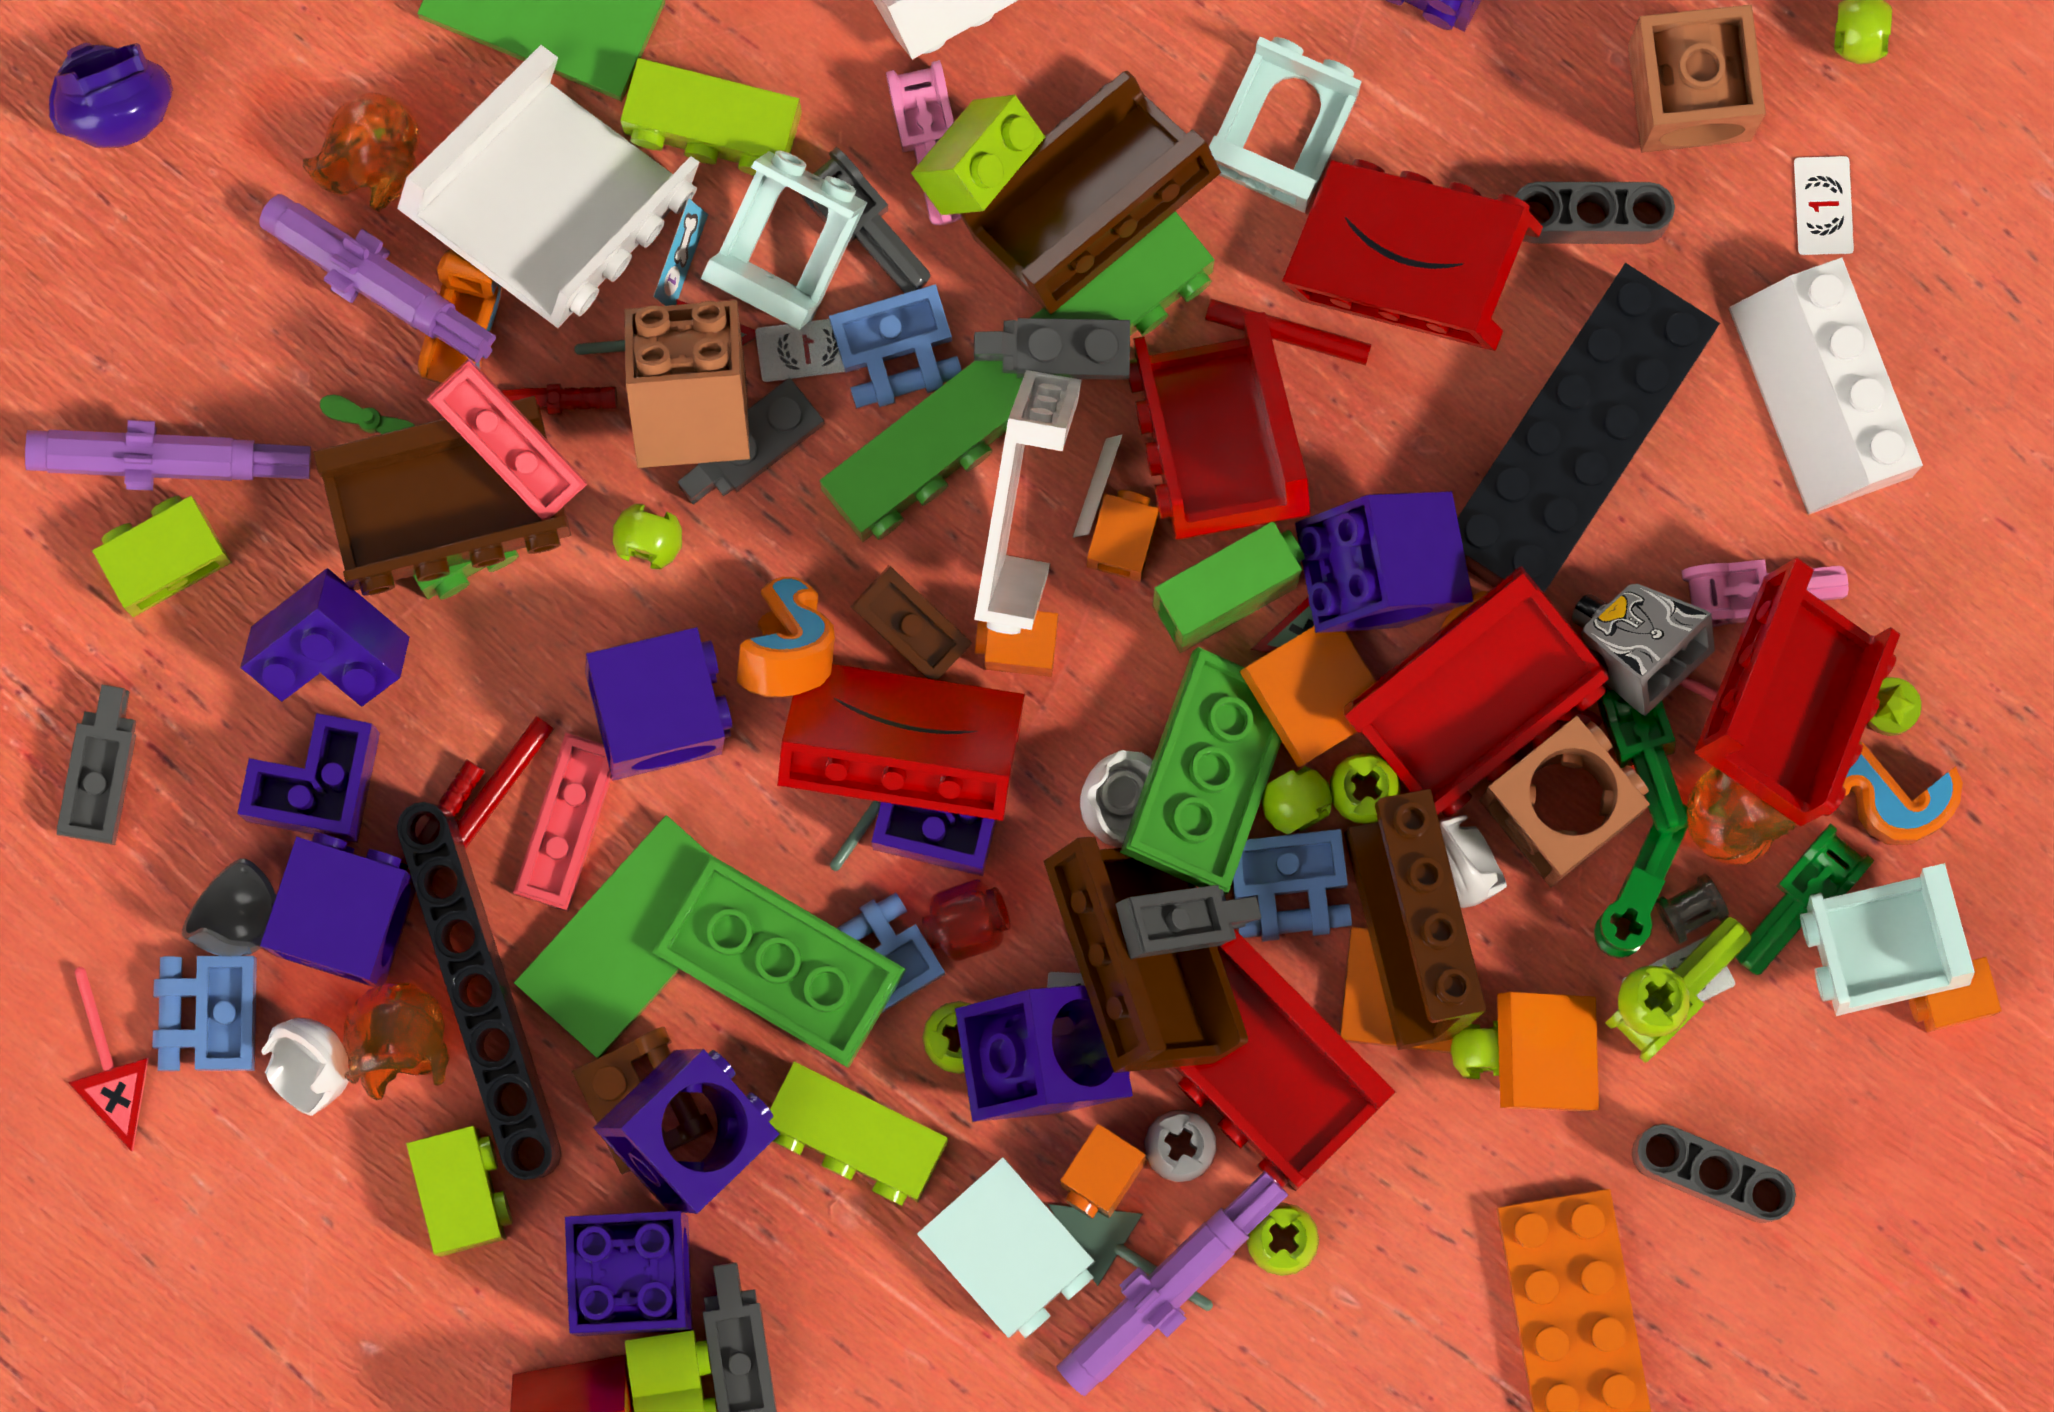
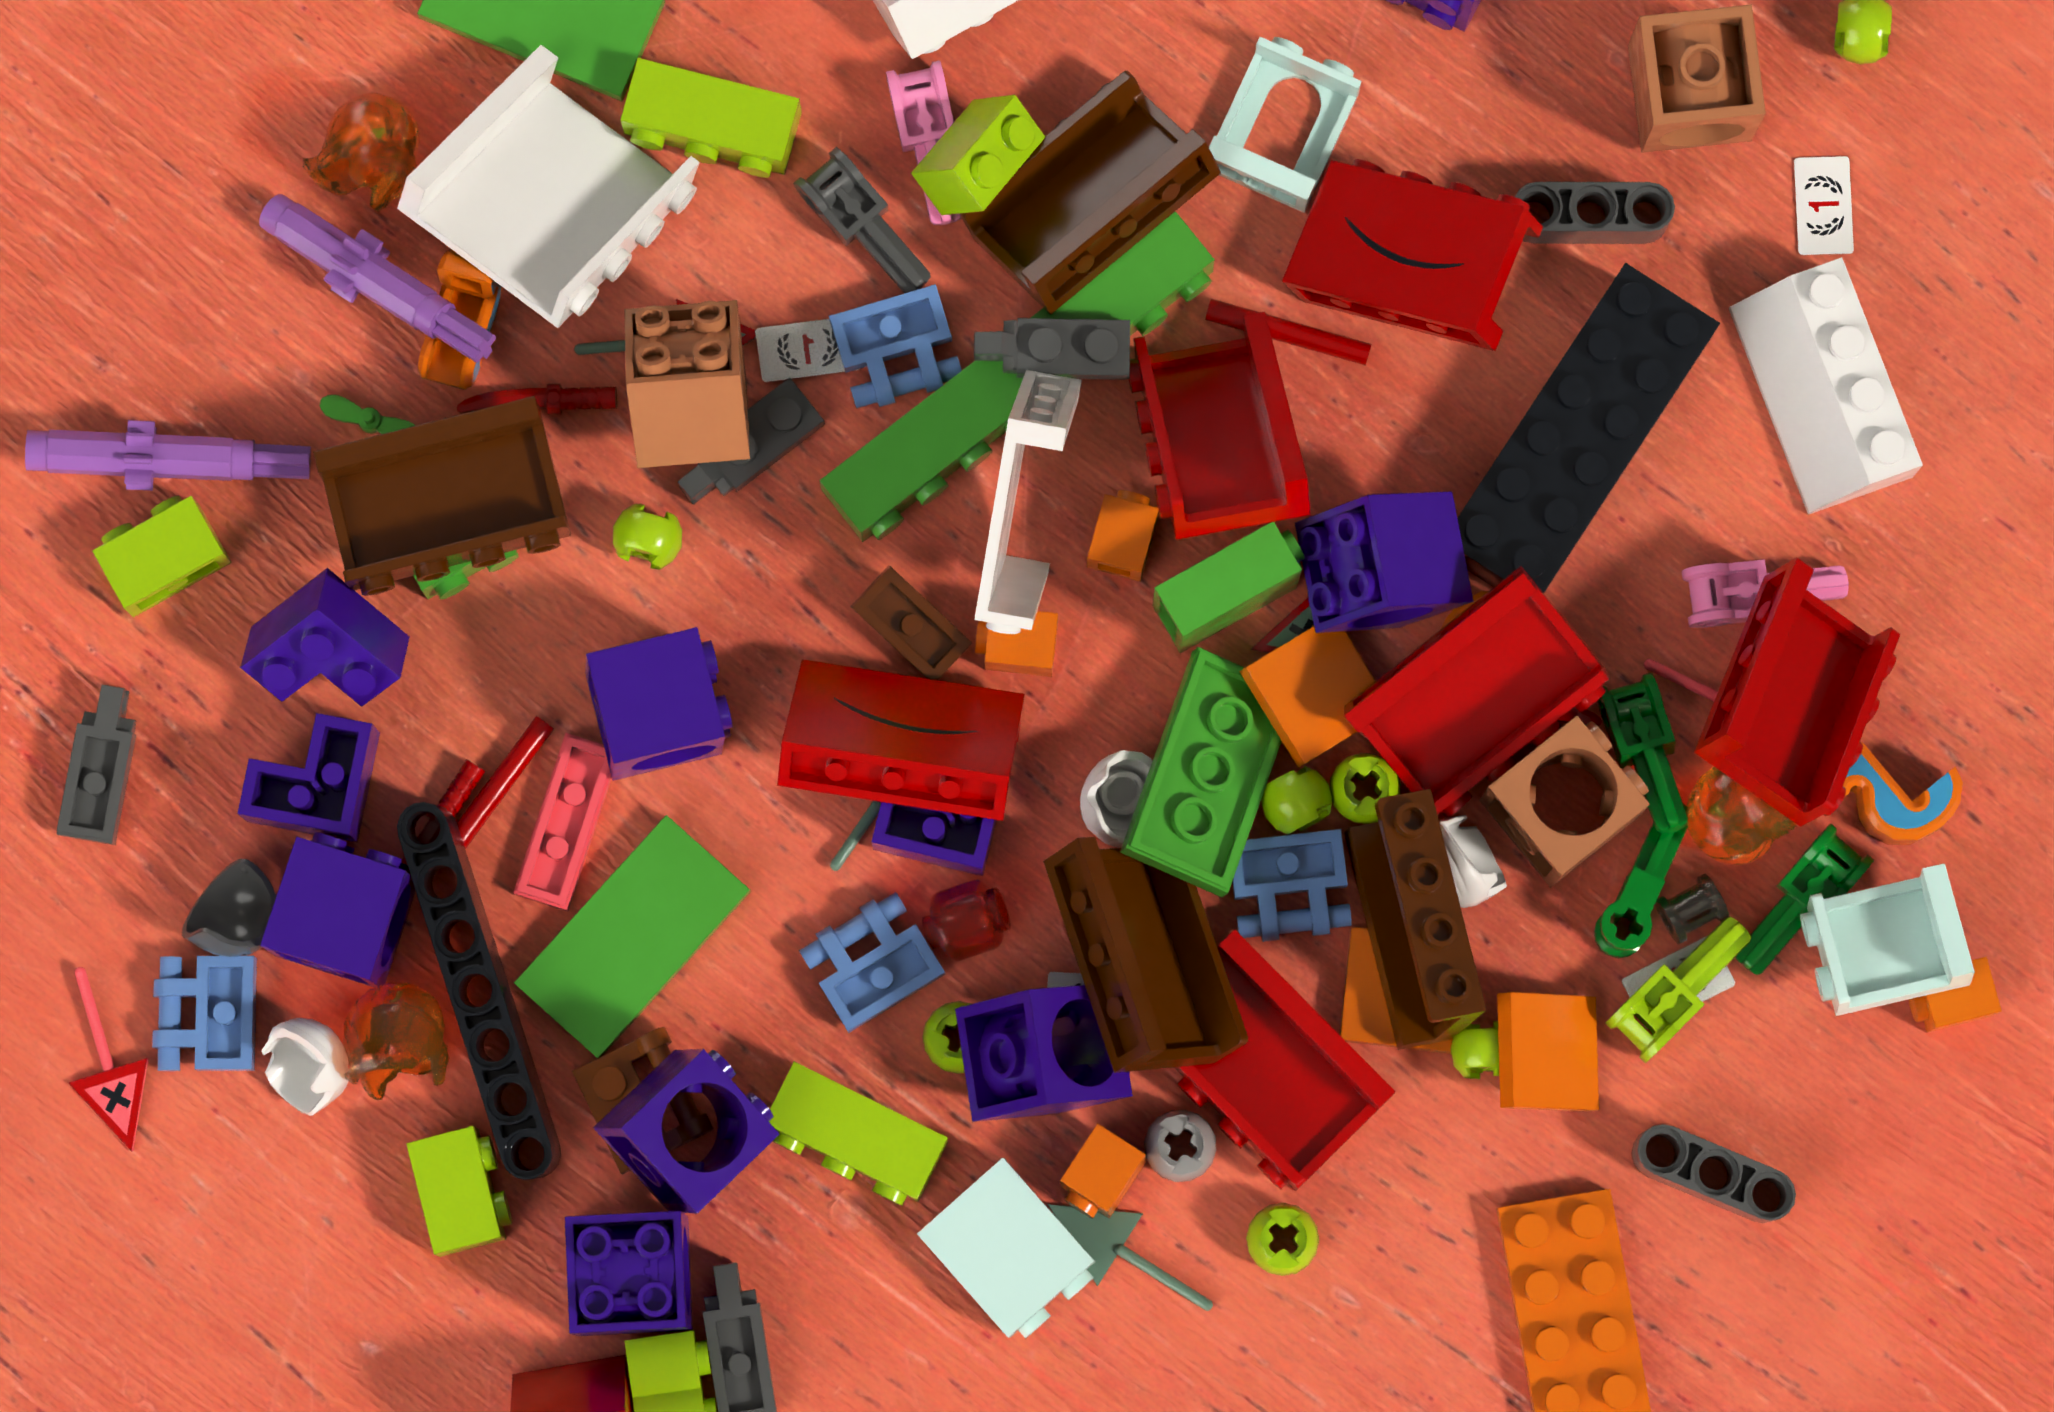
(108, 95): dark purple helmet -> none
(507, 440): coral tile -> none
(681, 254): medium azure sticker -> none
(731, 266): light aqua panel -> none
(779, 961): bright green tile -> none
(795, 644): orange animal -> none
(1097, 486): white sticker -> none
(1157, 1298): medium lavender piece -> none
(1182, 920): dark grey hinge -> none
(1645, 641): light grey torso -> none
(1646, 982): lime piece -> none
(1897, 709): lime tile -> none

